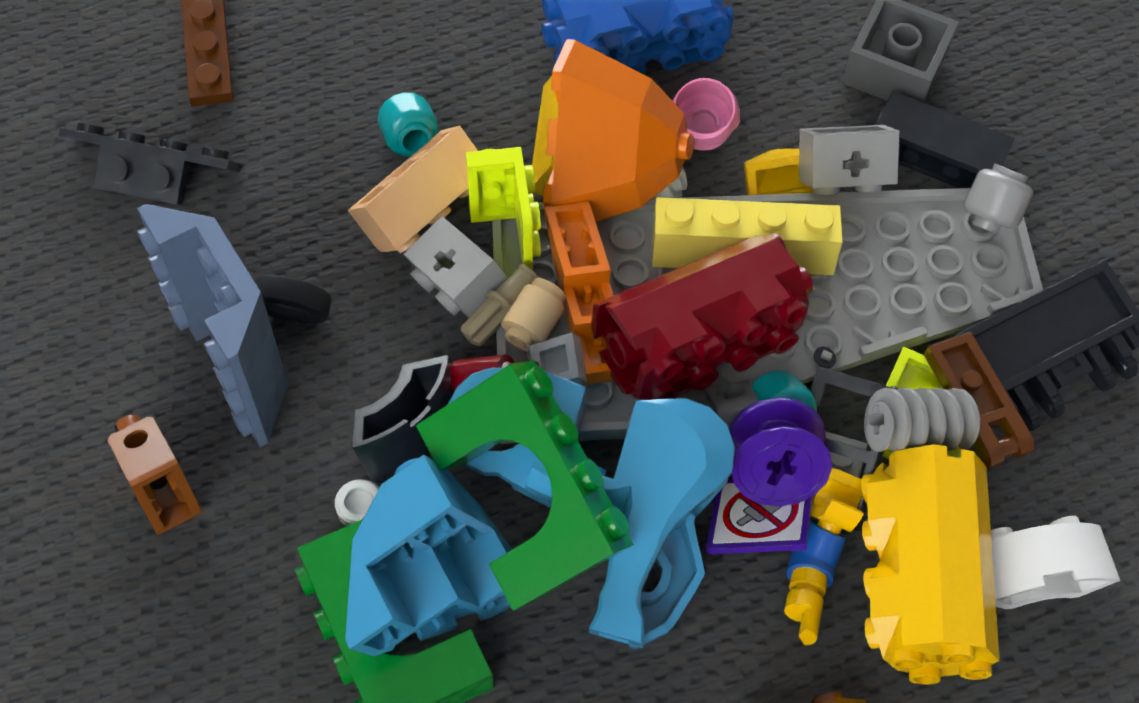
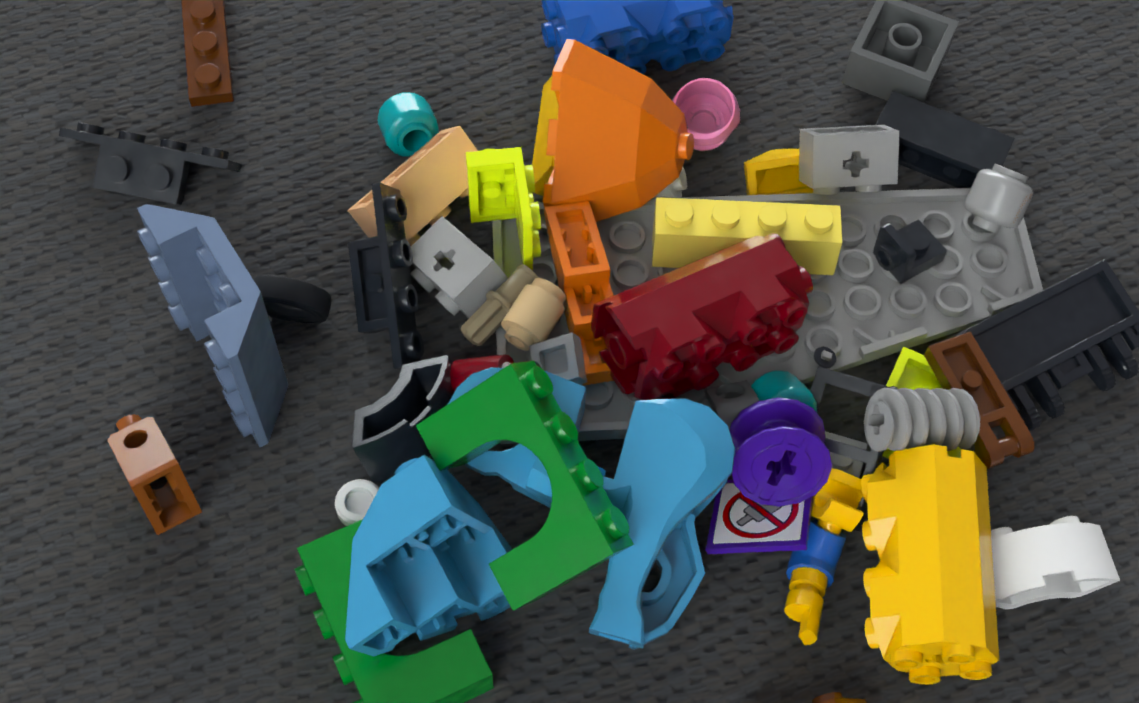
(383, 278): none -> black bracket
(907, 250): none -> black bracket

